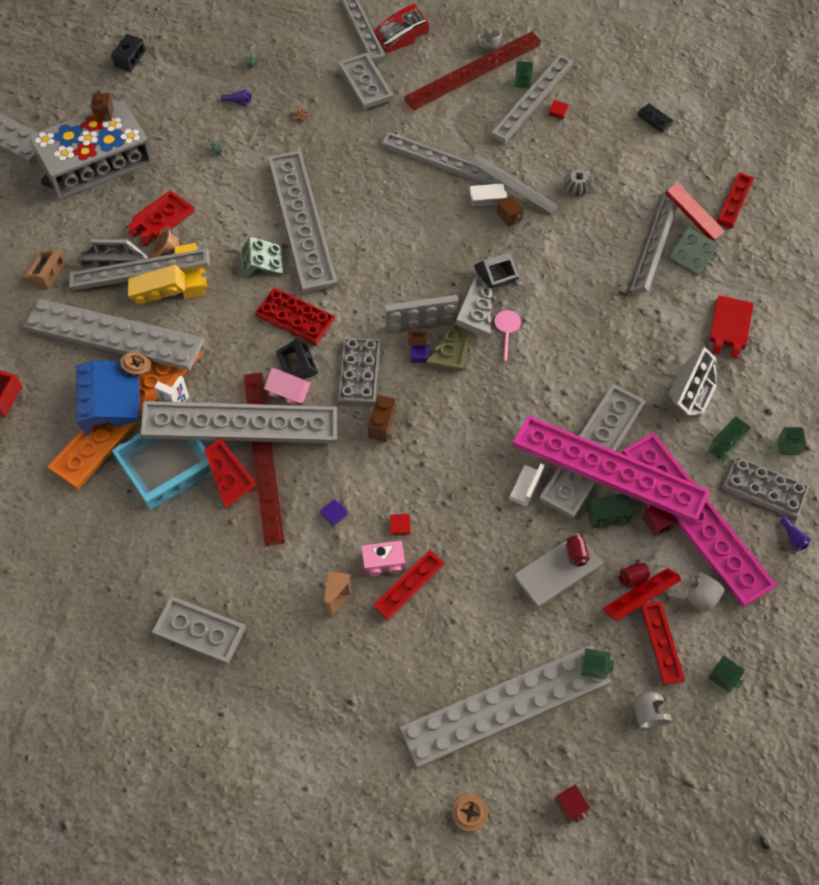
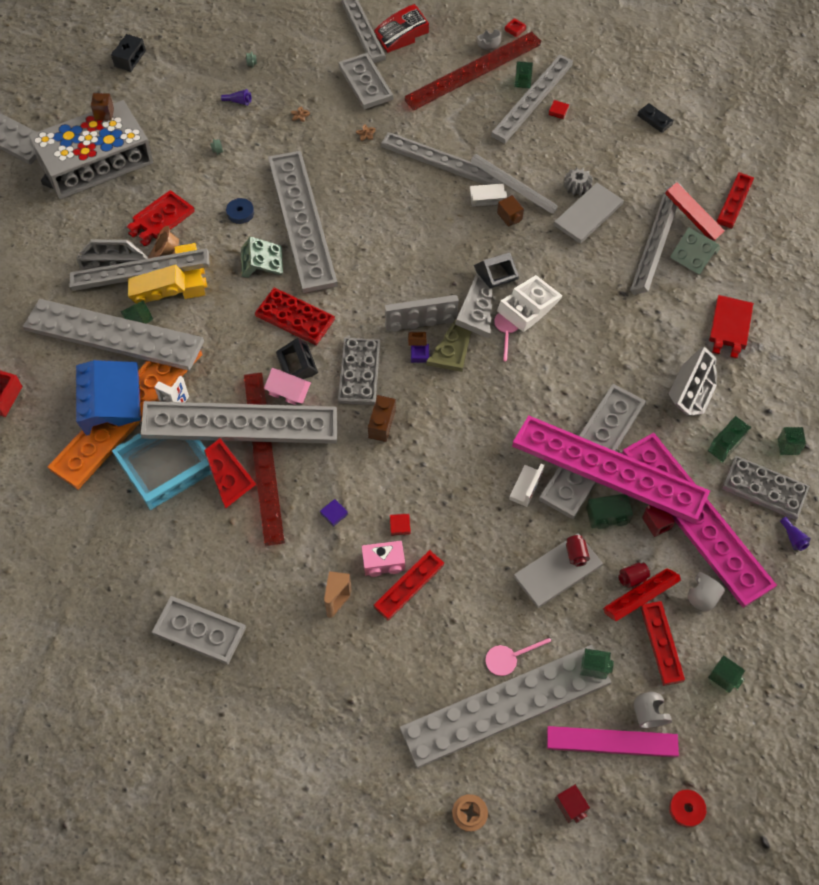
(49, 271): medium nougat tile -> none
(138, 312): none -> clear green panel
(138, 359): medium nougat gear -> none
(240, 211): none -> dark blue piece
(366, 132): none -> medium nougat plant
(502, 660): none -> bright pink piece
(515, 27): none -> red tile
(528, 303): none -> white slope
(588, 213): none -> light grey tile
(612, 741): none -> dark pink tile
(697, 805): none -> red piece

